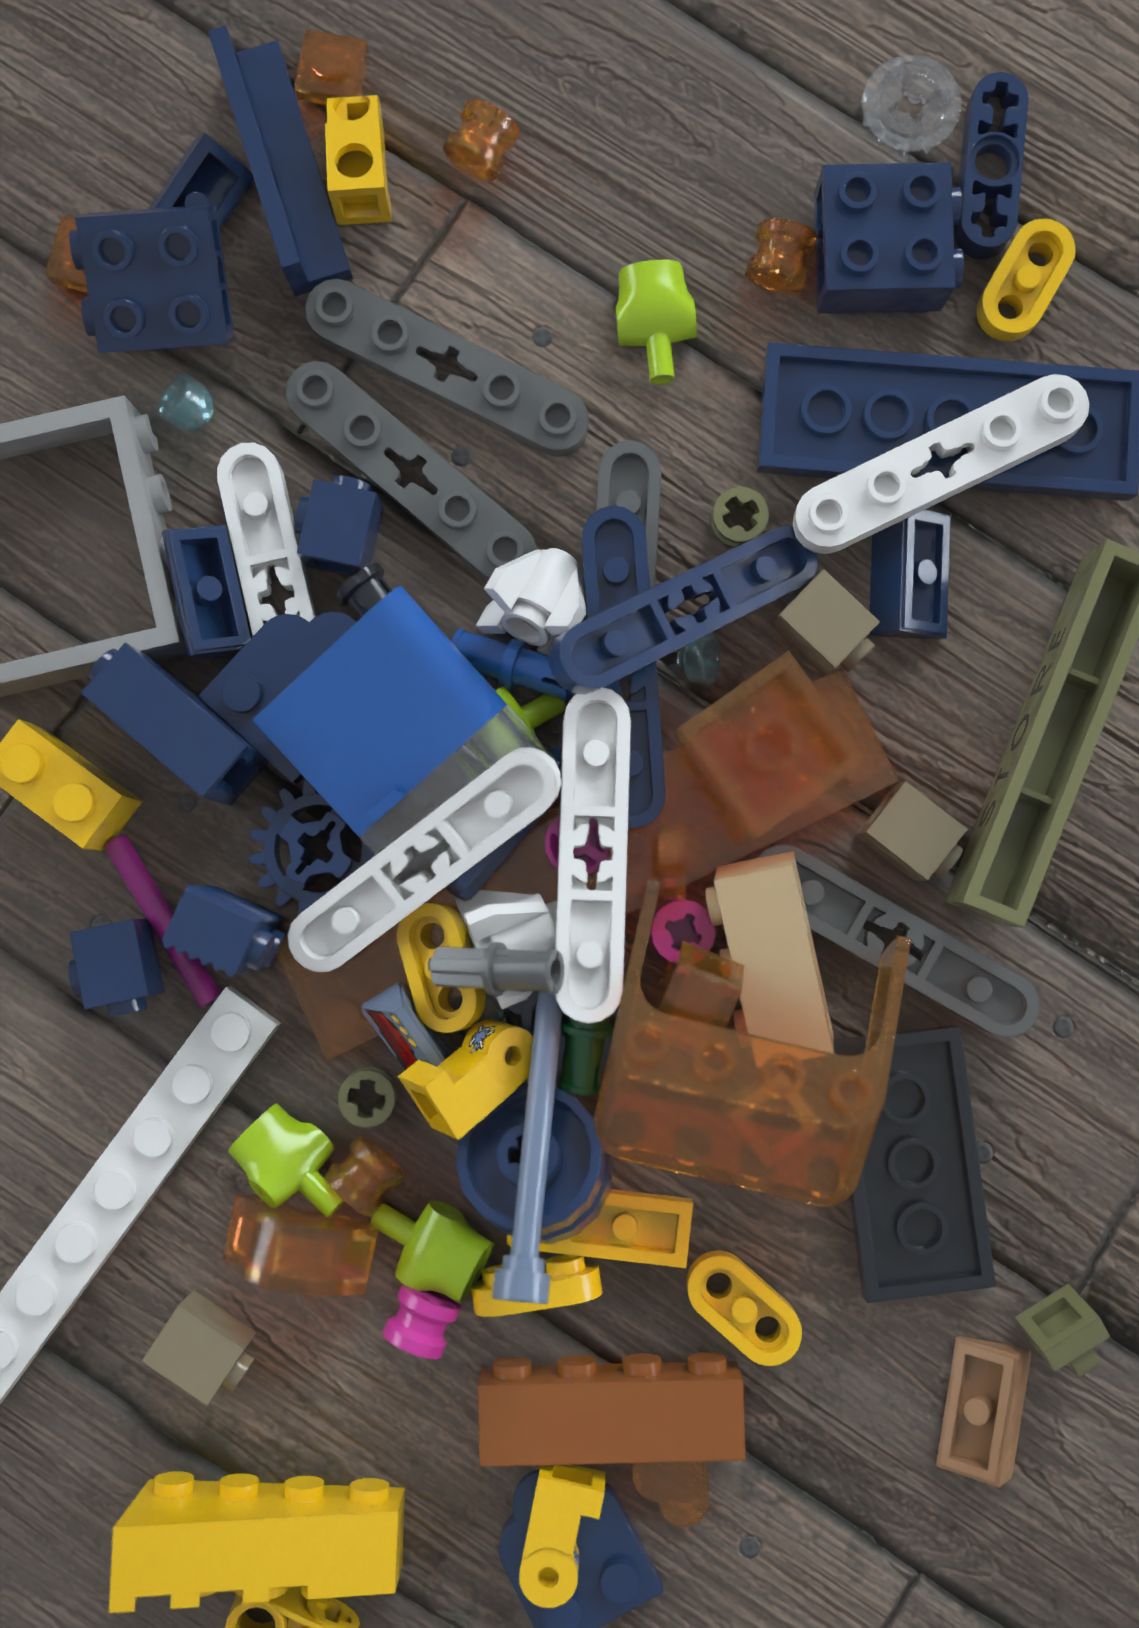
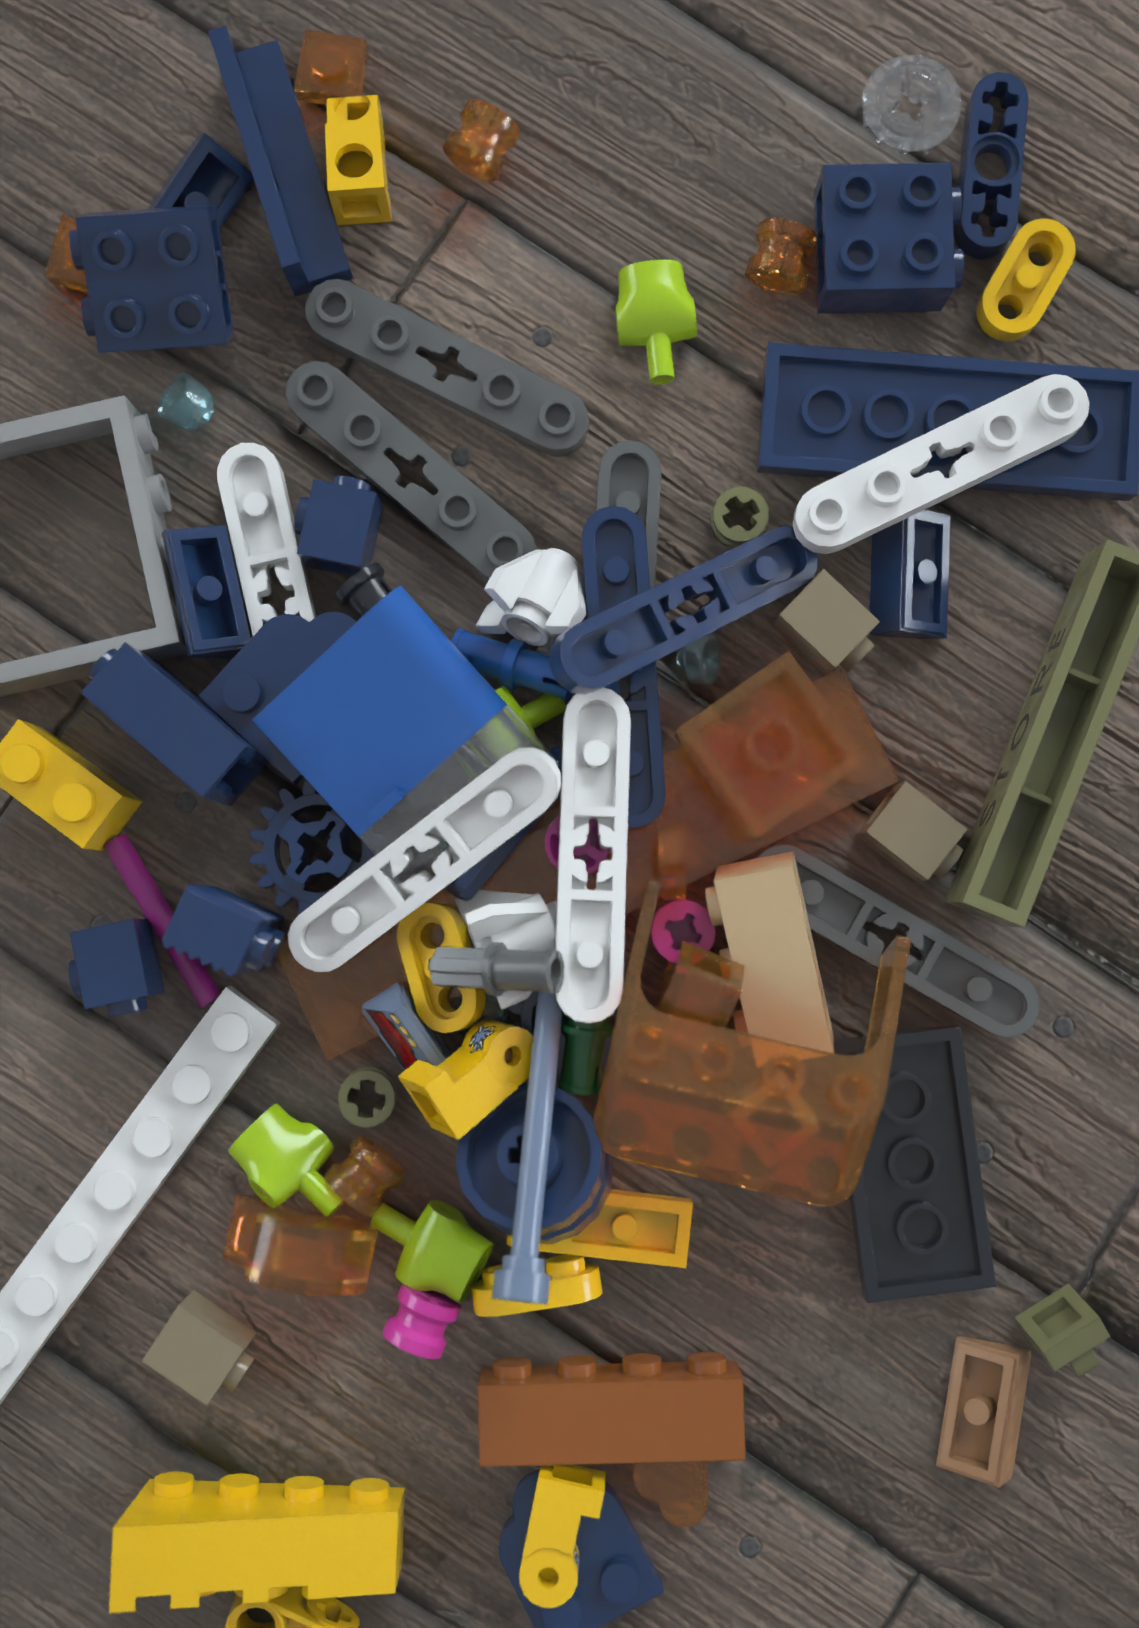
(741, 1306): yellow plate -> none

